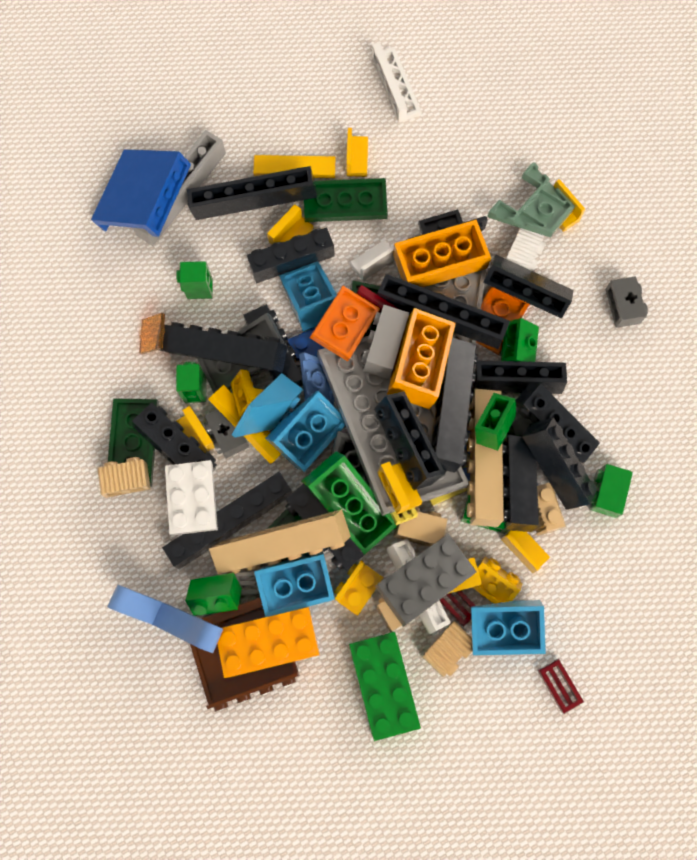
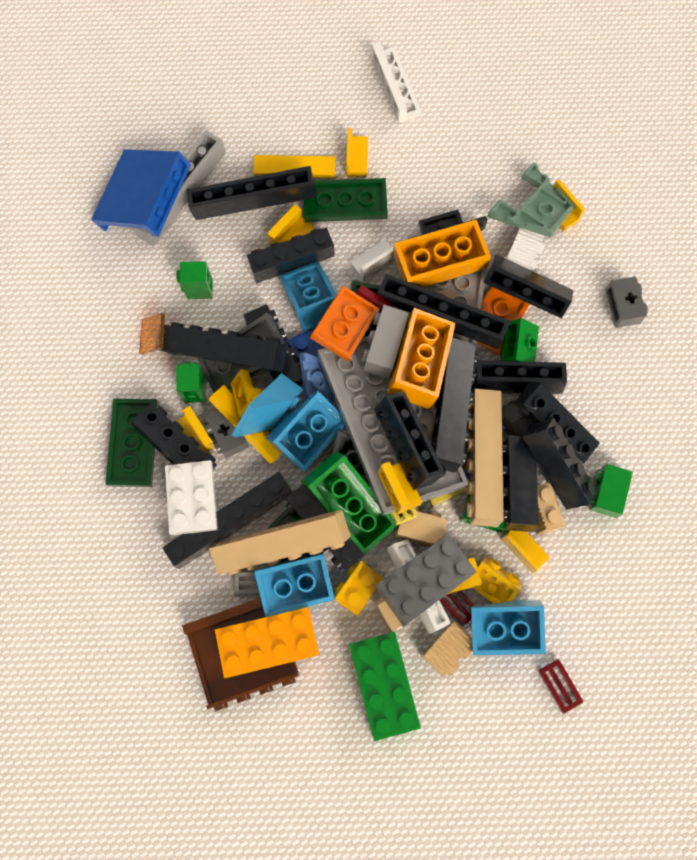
(123, 478): tan brick -> none
(166, 617): medium blue beam -> none
(213, 594): green brick -> none
(495, 421): green brick -> none

